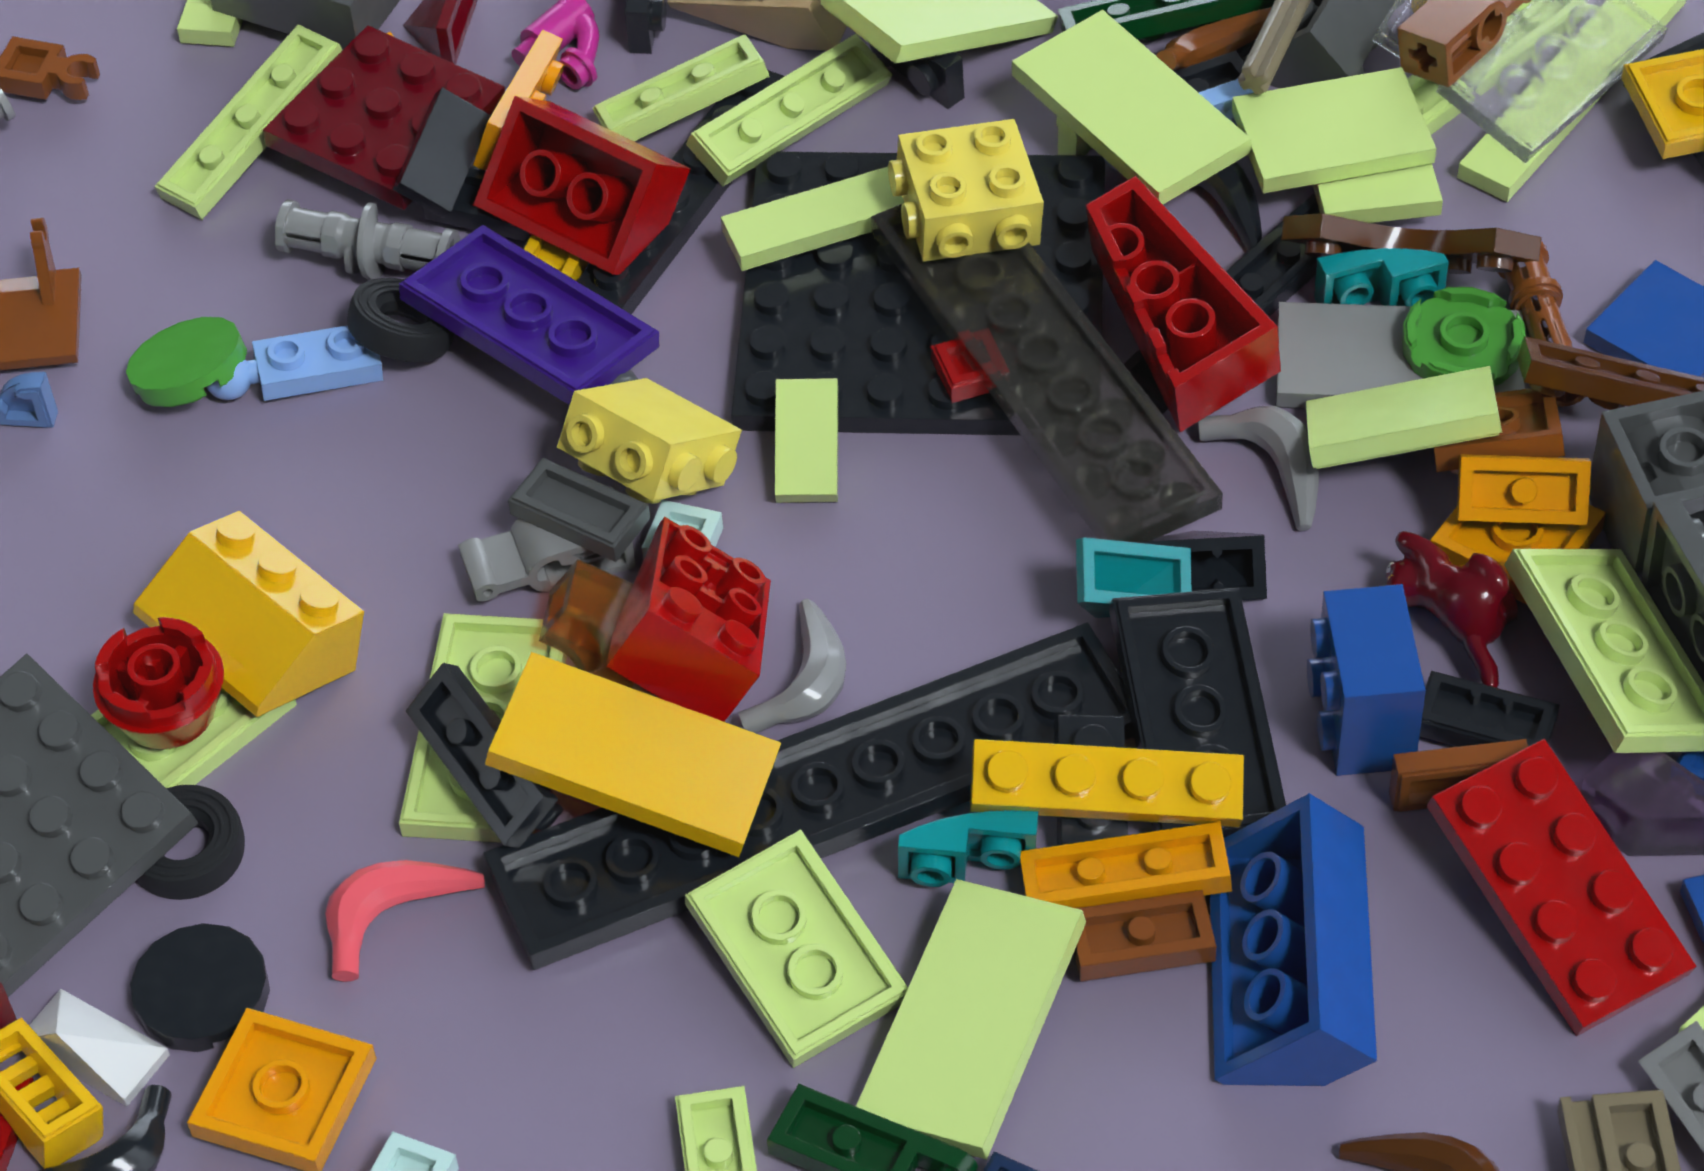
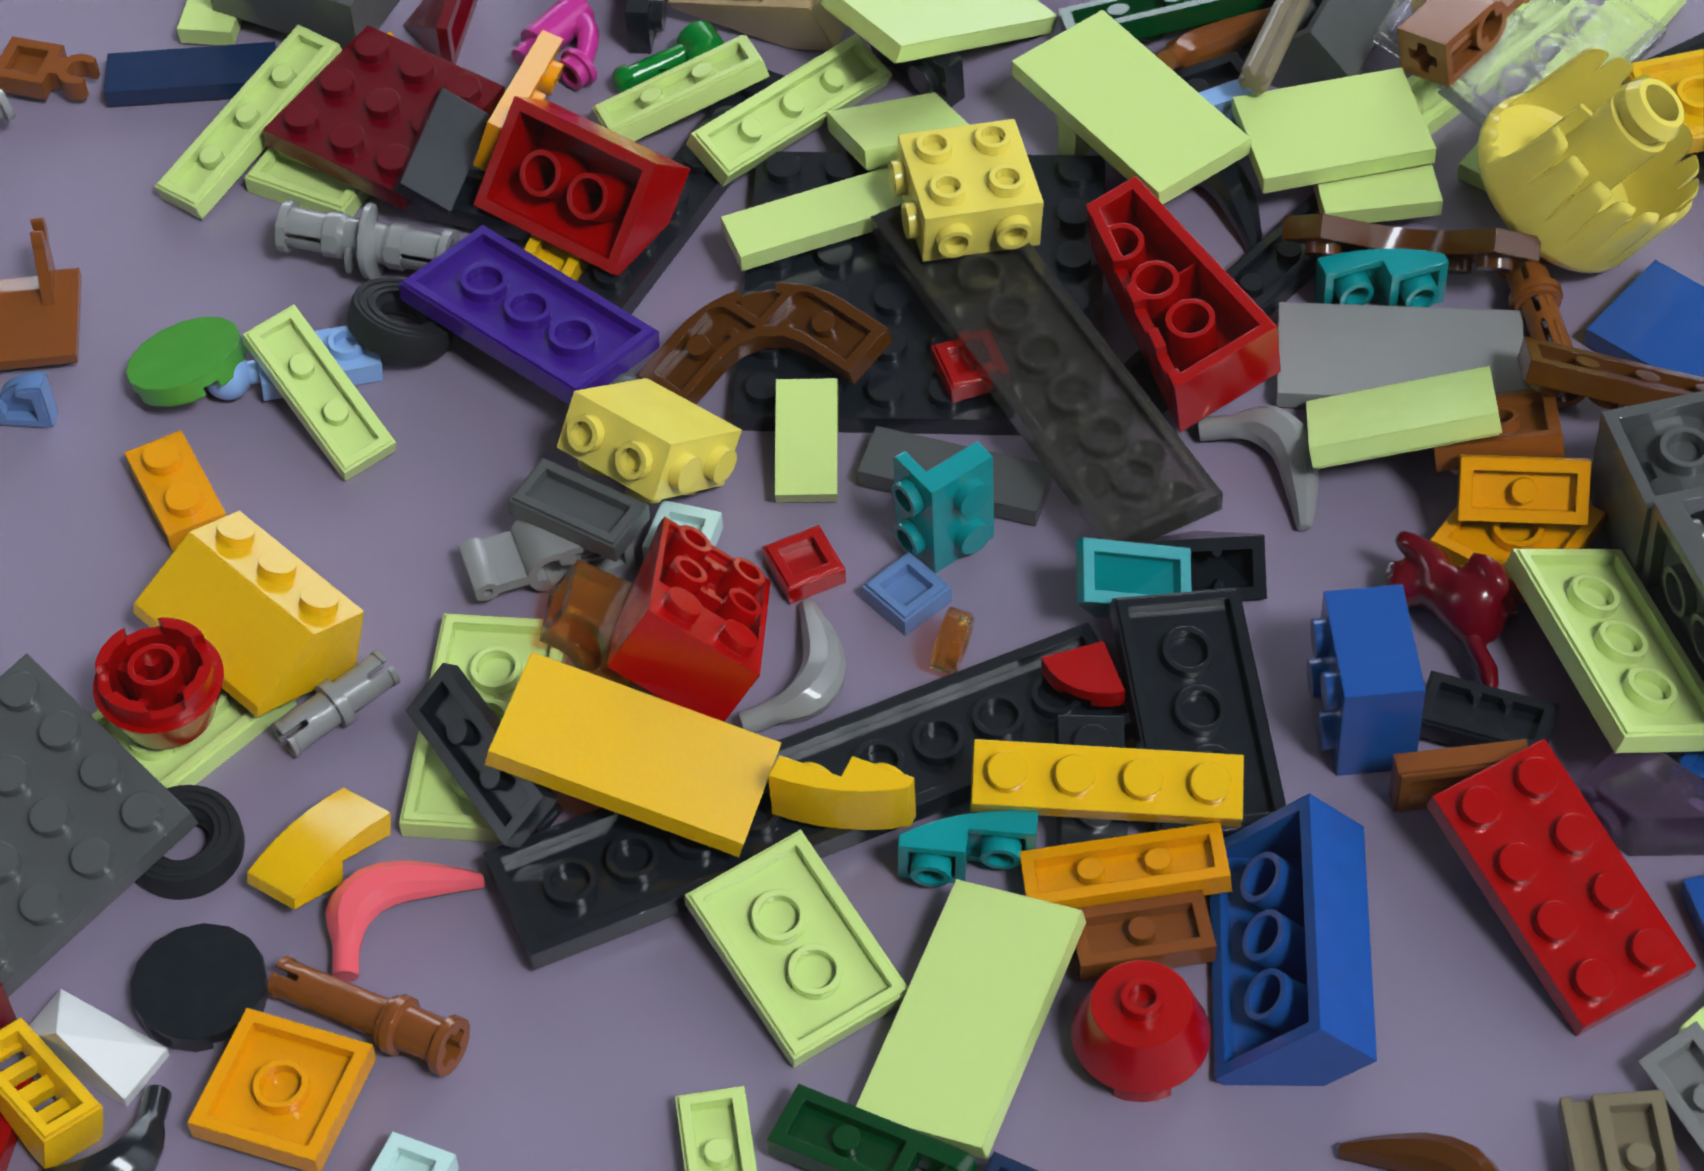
(174, 486): none -> light orange plate
(182, 73): none -> dark blue tile
(284, 178): none -> yellowish green tile
(311, 851): none -> yellow slope
(319, 392): none -> yellowish green tile
(335, 703): none -> light grey pin
(395, 1023): none -> dark orange pin
(690, 43): none -> green piece
(782, 317): none -> reddish brown plate
(804, 564): none -> red tile
(861, 799): none -> yellow slope
(873, 129): none -> yellowish green tile
(907, 593): none -> medium blue tile
(946, 508): none -> teal bracket
(952, 640): none -> clear orange tile
(1018, 483): none -> dark grey tile
(1085, 674): none -> red tile
(1140, 1031): none -> red cone
(1462, 332): bright green tile -> none
(1589, 162): none -> light yellow piece

